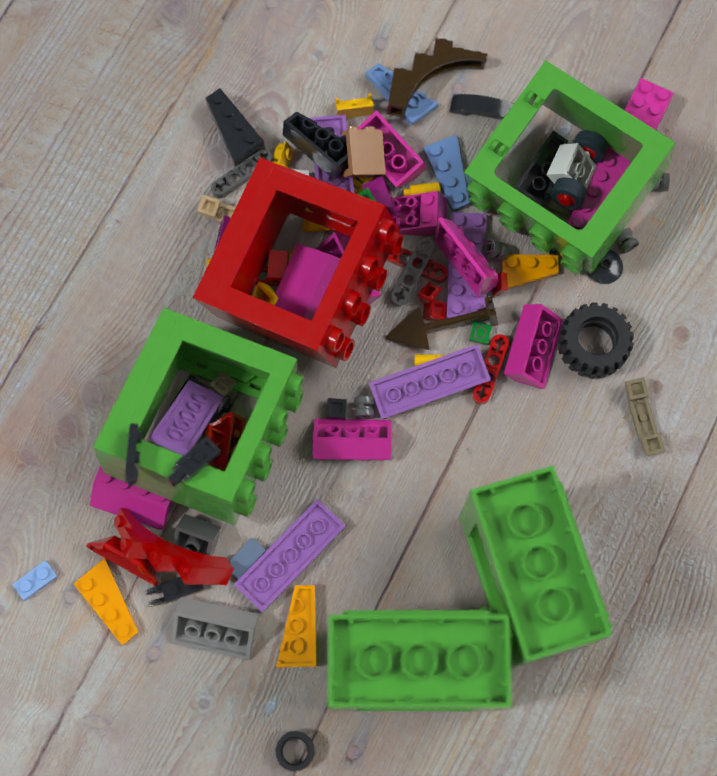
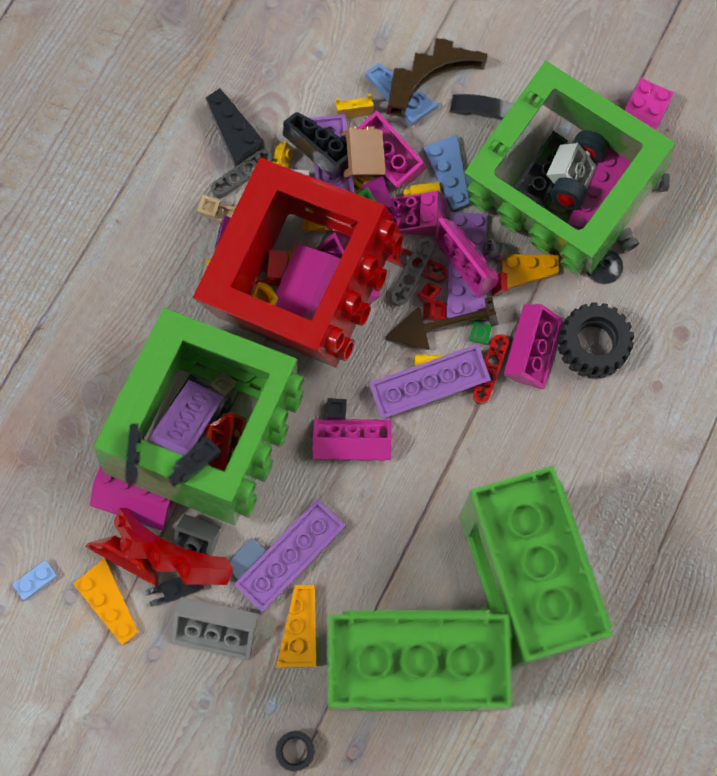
(364, 407): dark grey wheel -> none
(642, 417): dark tan slope -> none

